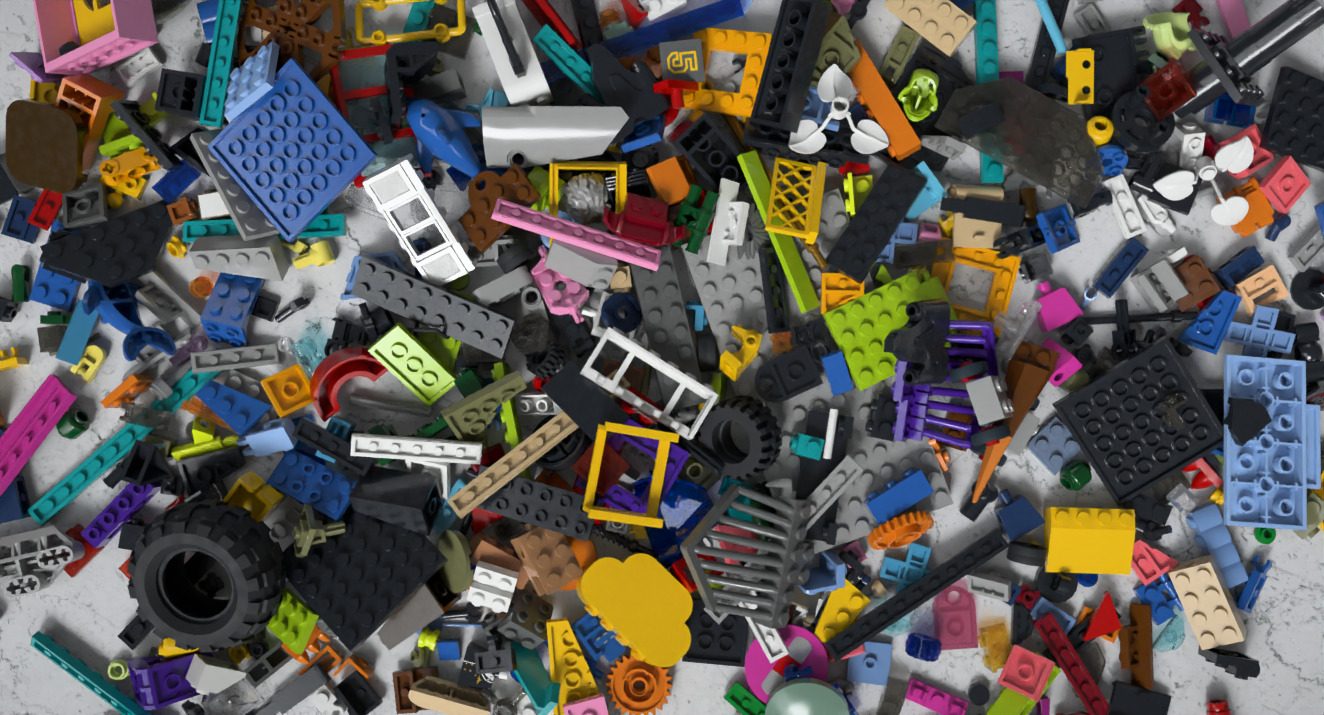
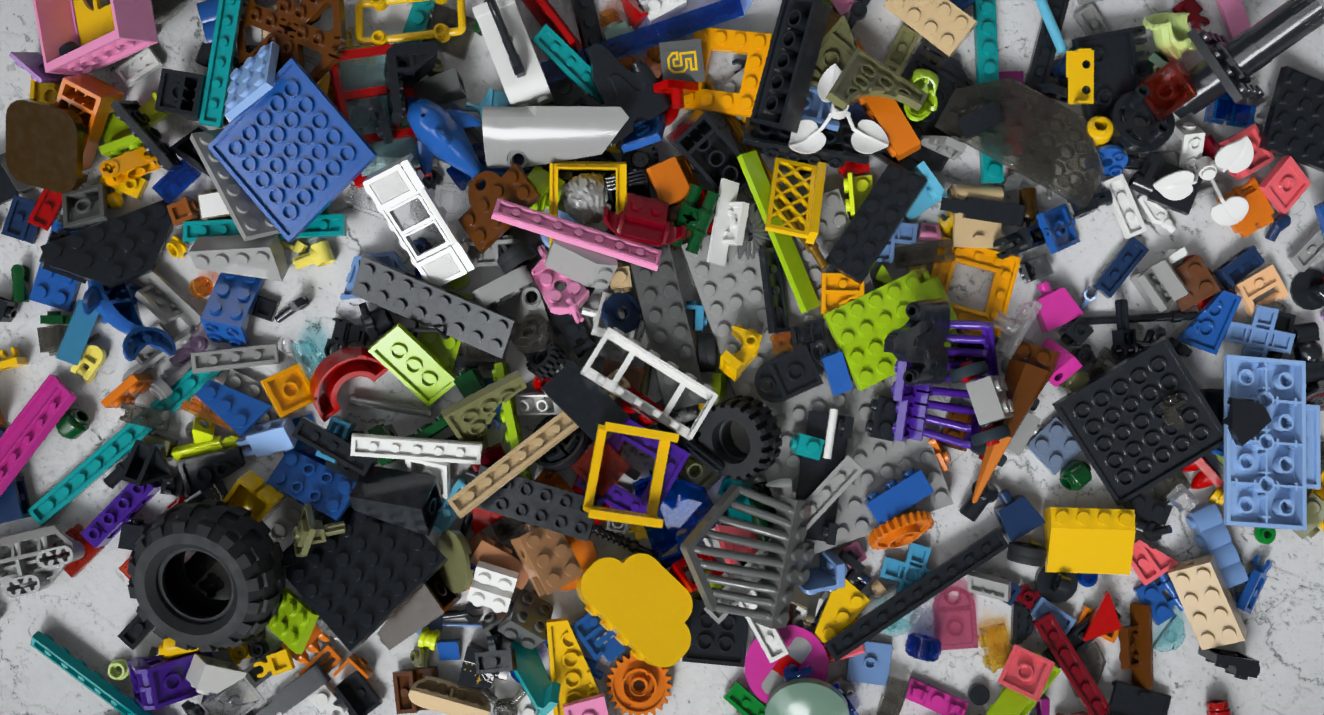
(276, 663): none -> yellow plate
(869, 77): none -> olive plate

